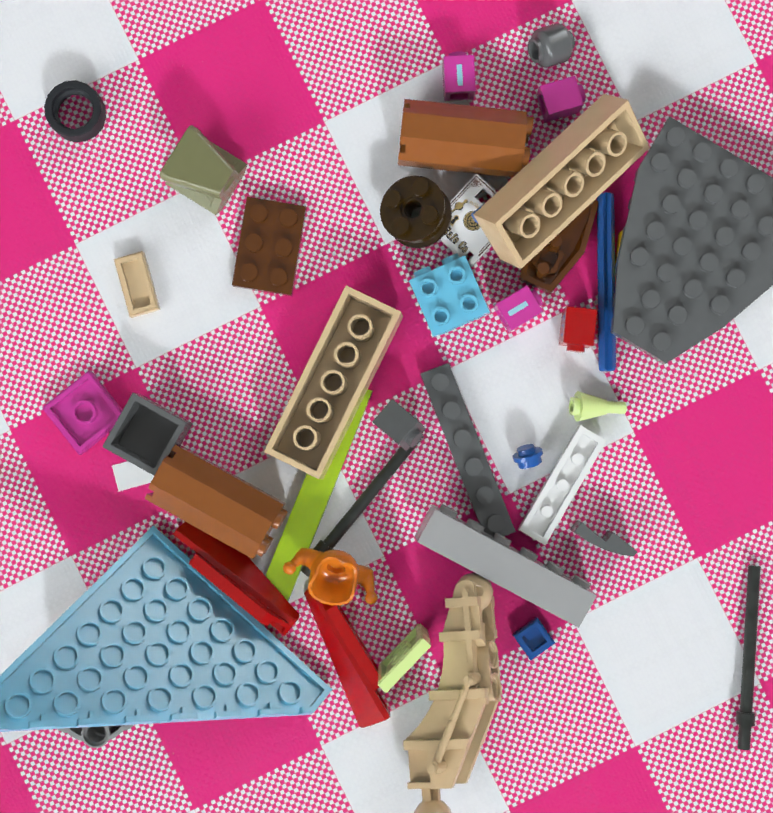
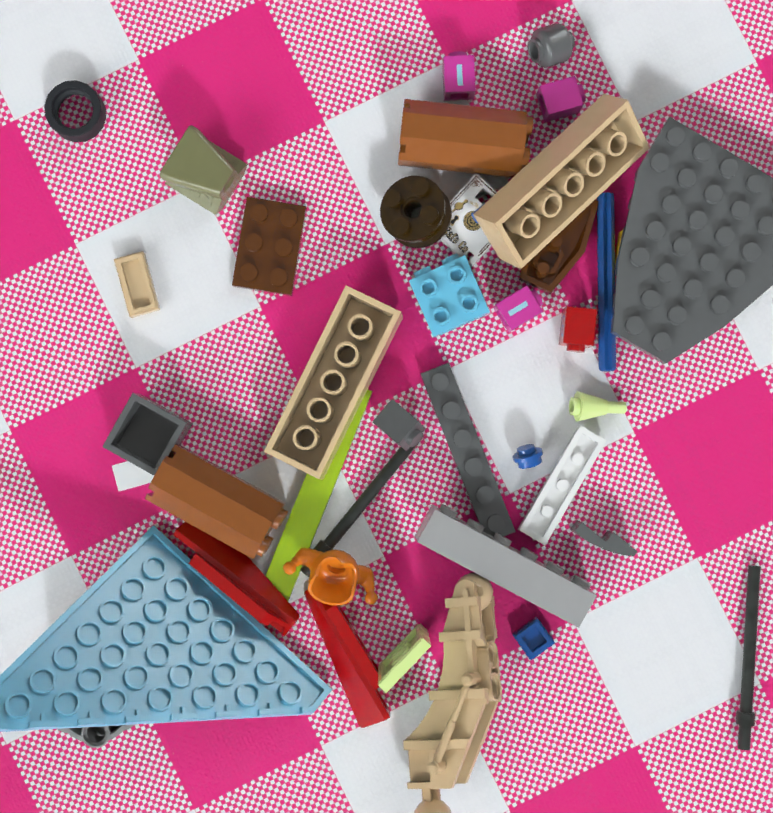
(84, 412): dark pink tile -> none

